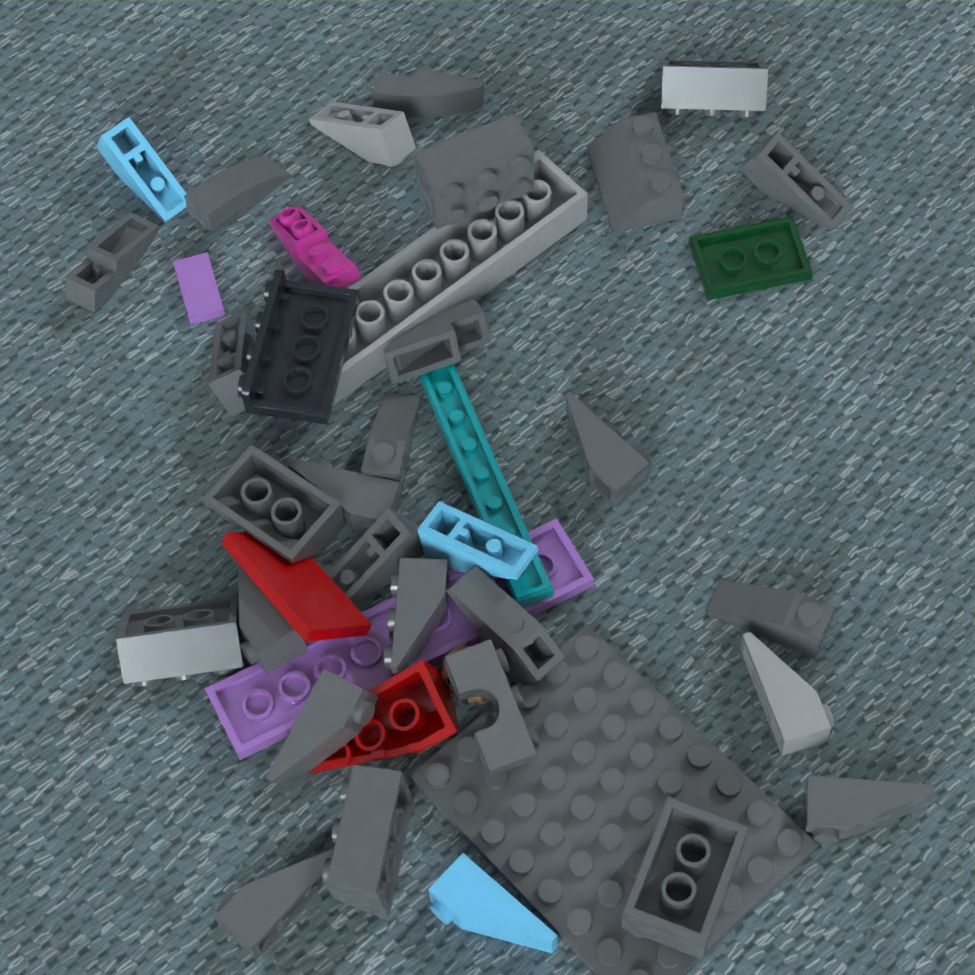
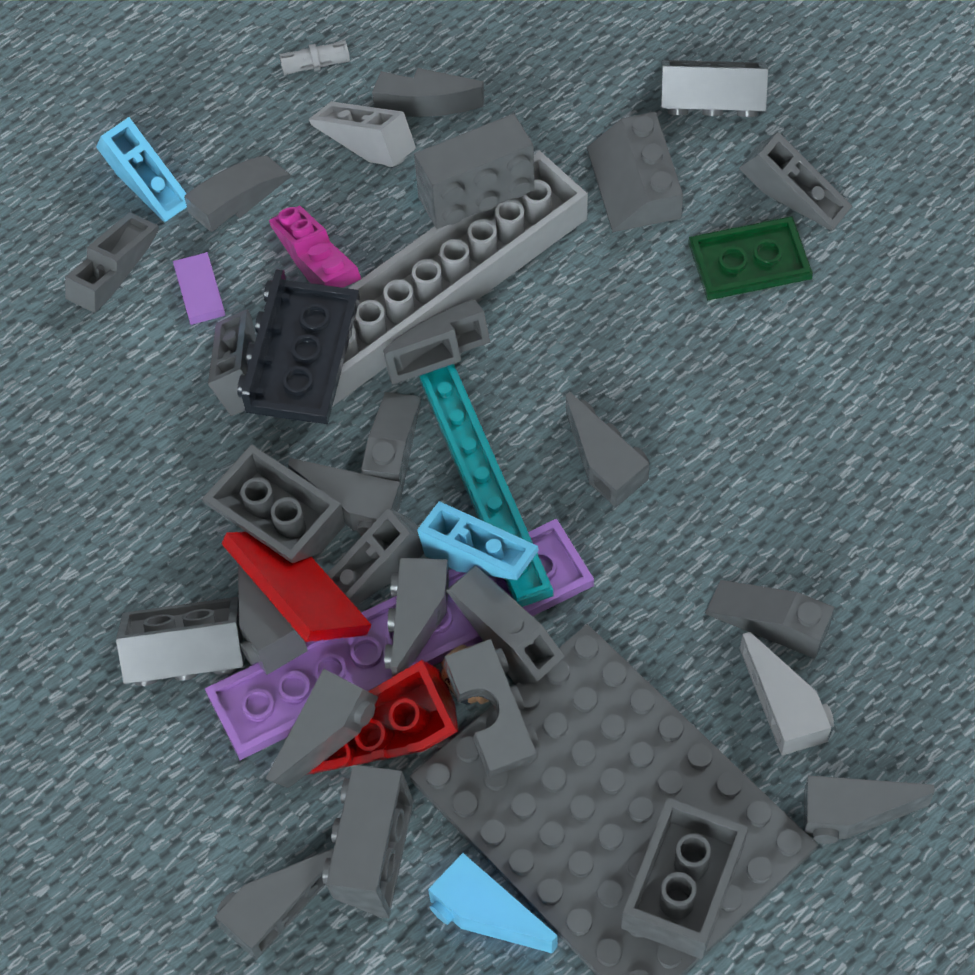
(314, 57): none -> light grey pin

